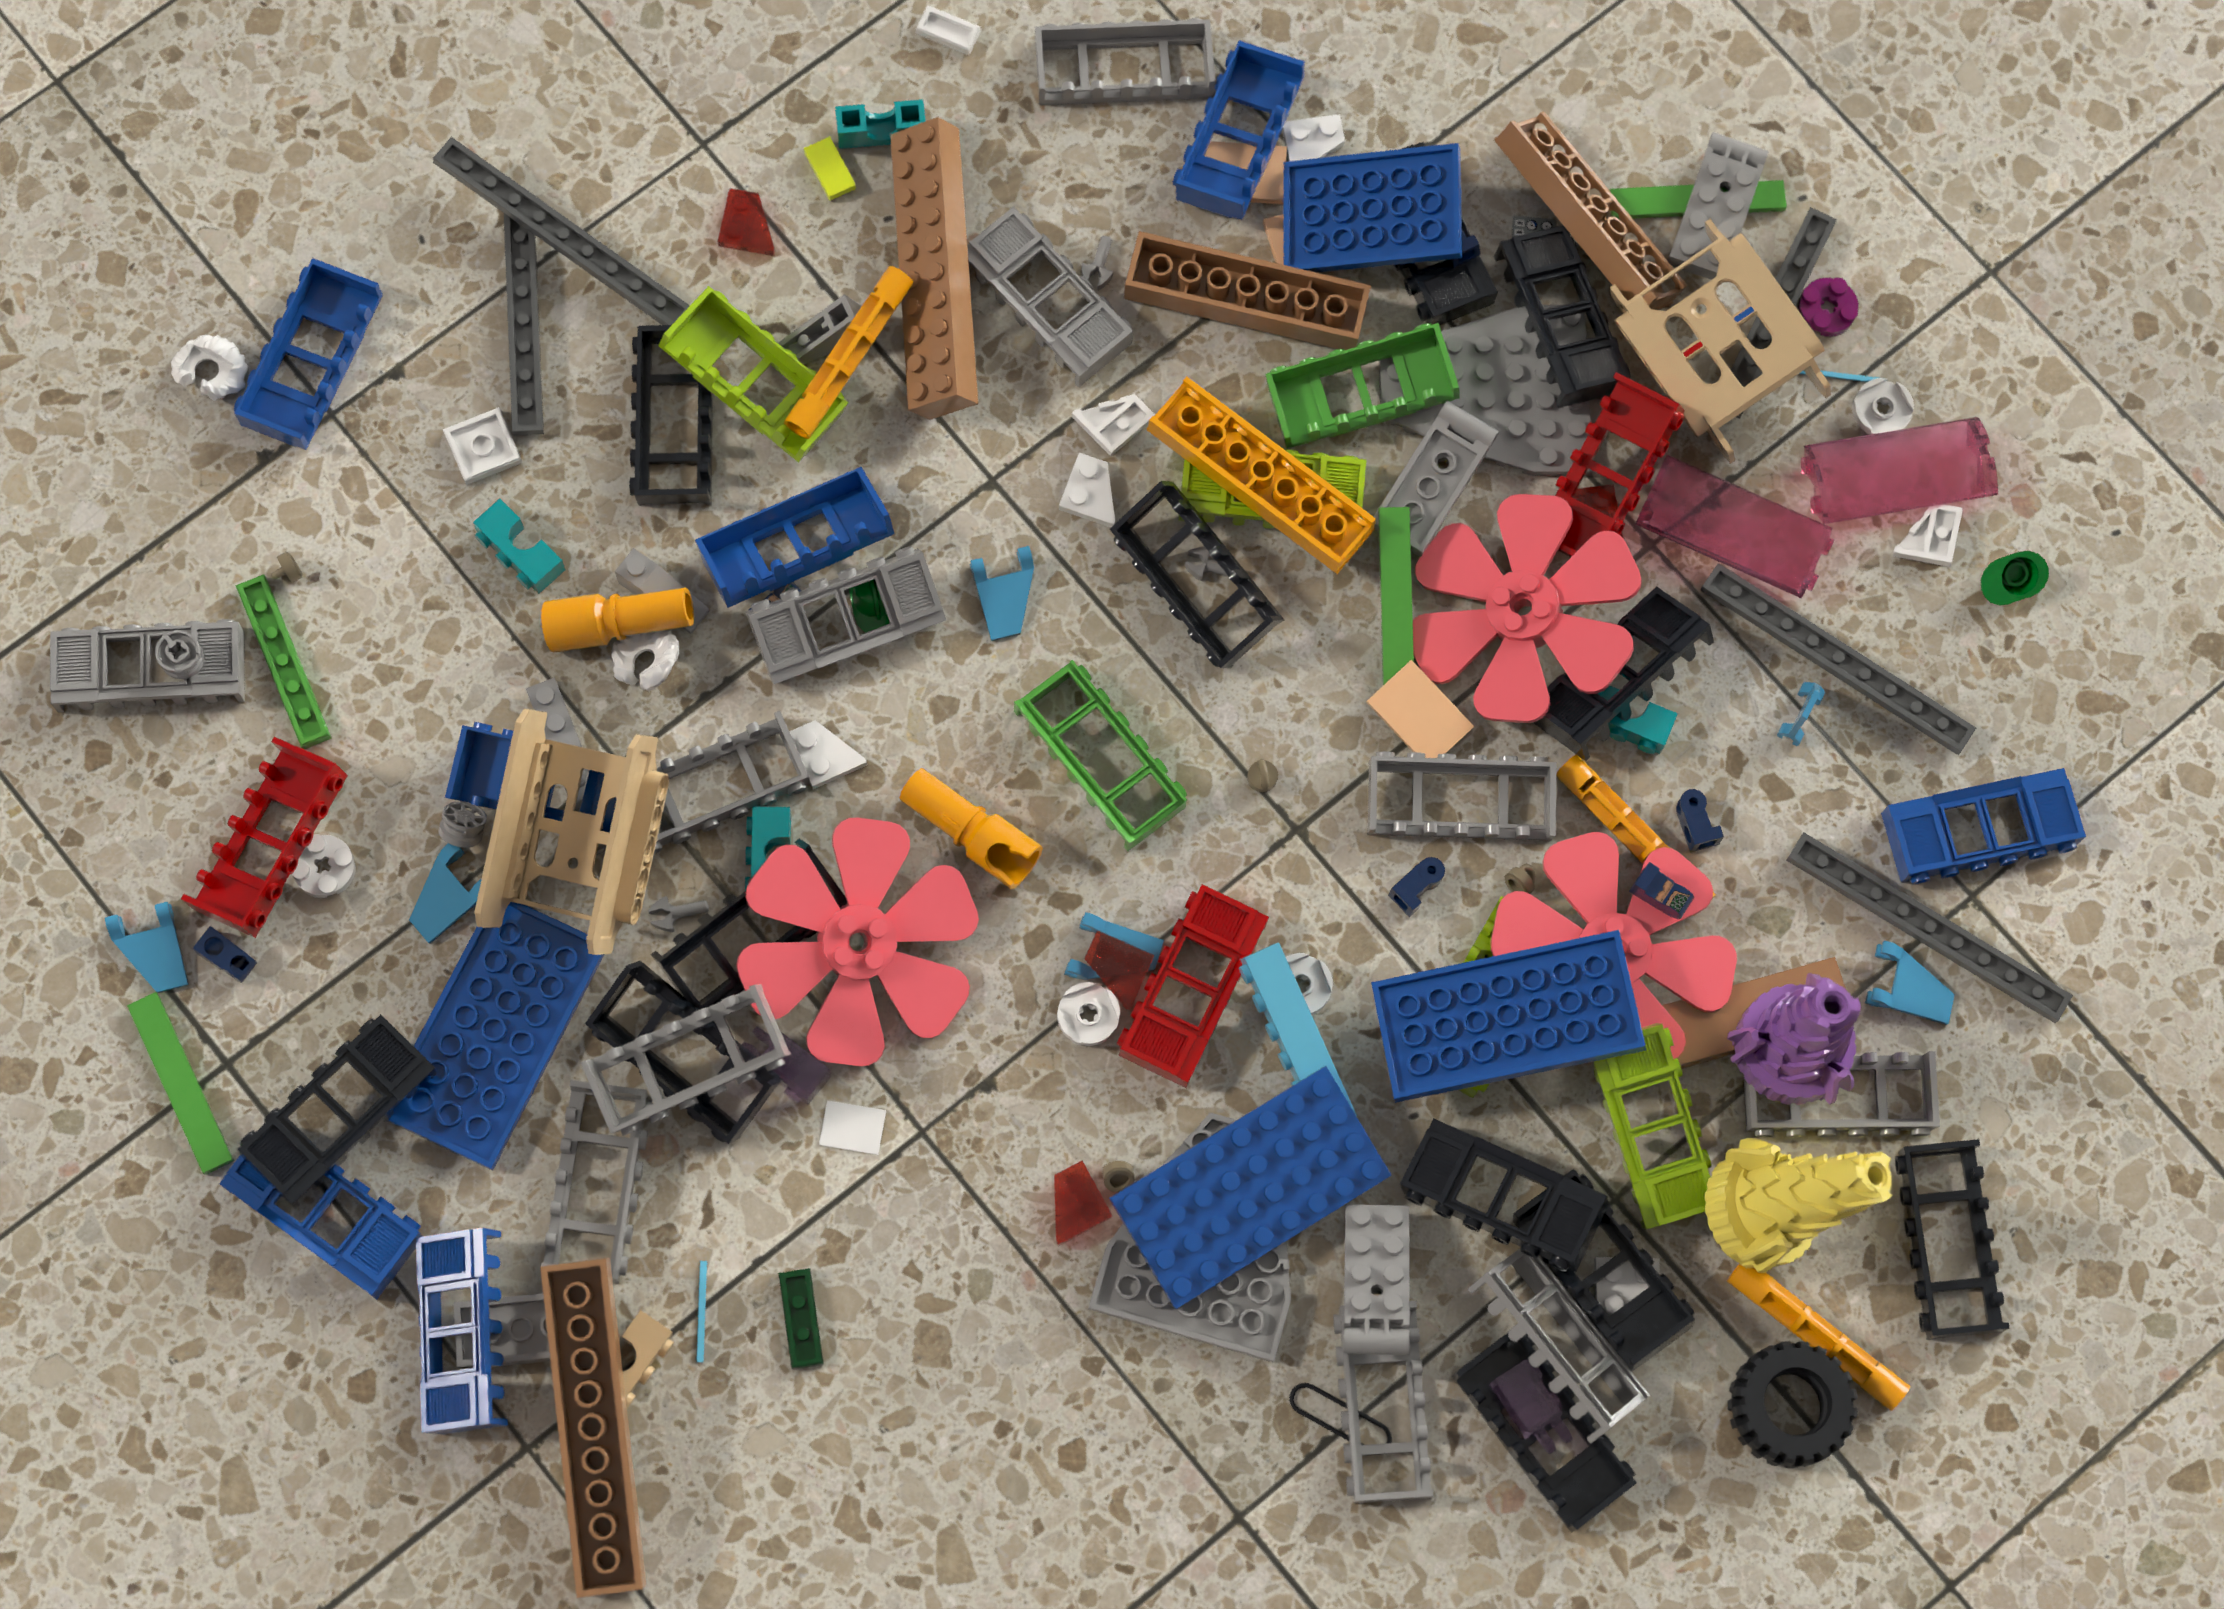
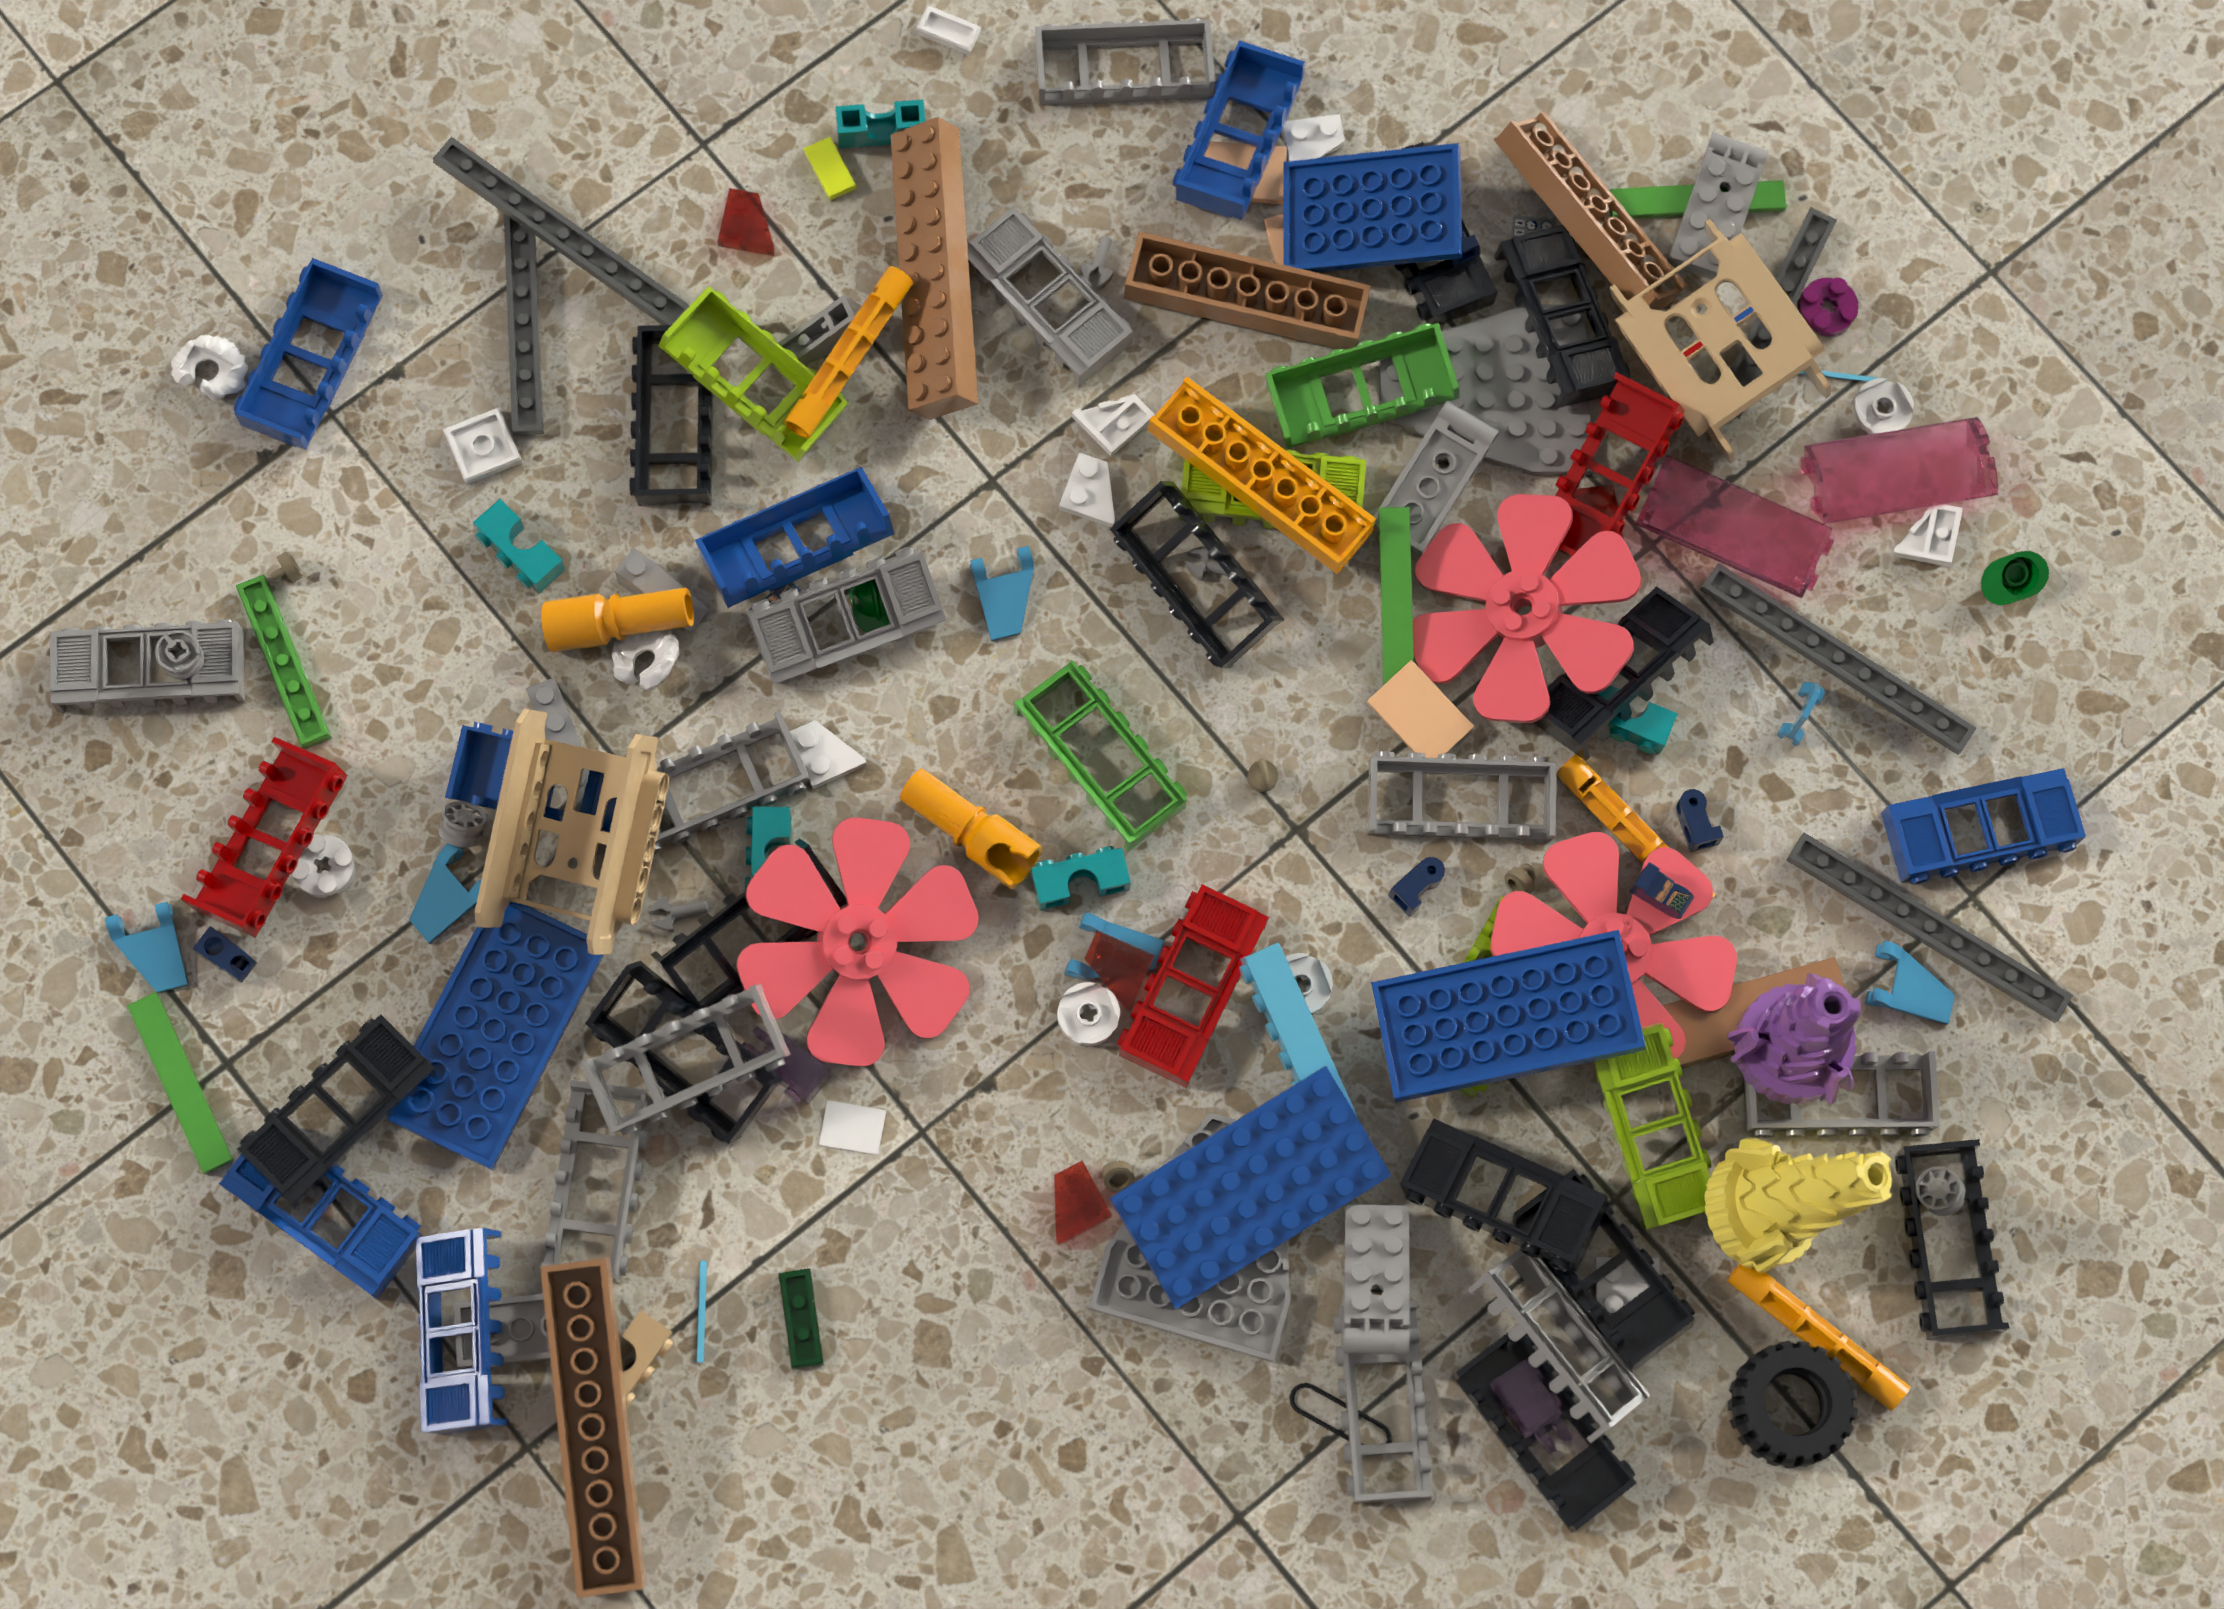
(1104, 867): none -> teal arch
(1941, 1191): none -> light grey wheel

